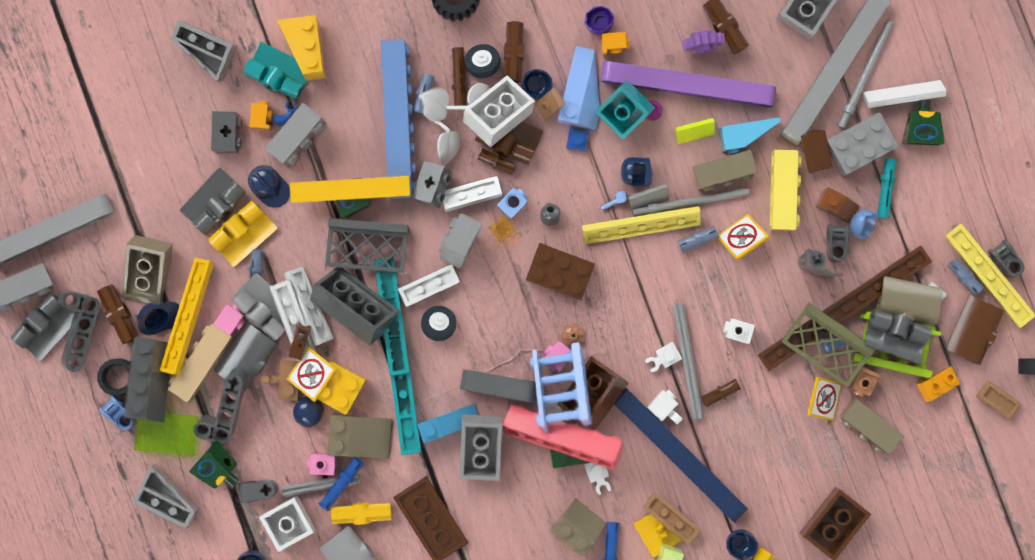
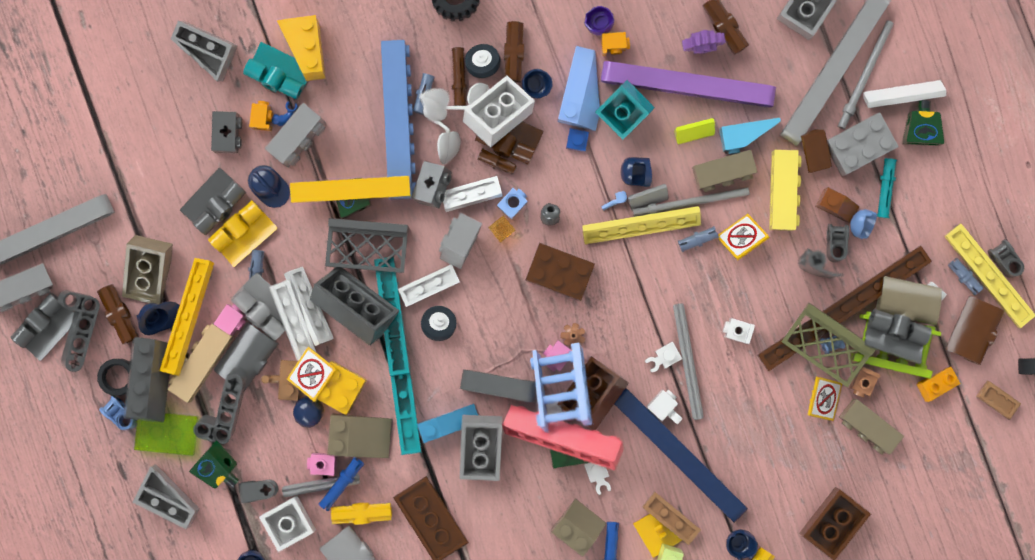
(298, 345): reddish brown bar -> none
(550, 104): medium nougat plate -> none
(656, 112): magenta tile -> none
(721, 392): reddish brown axle -> none

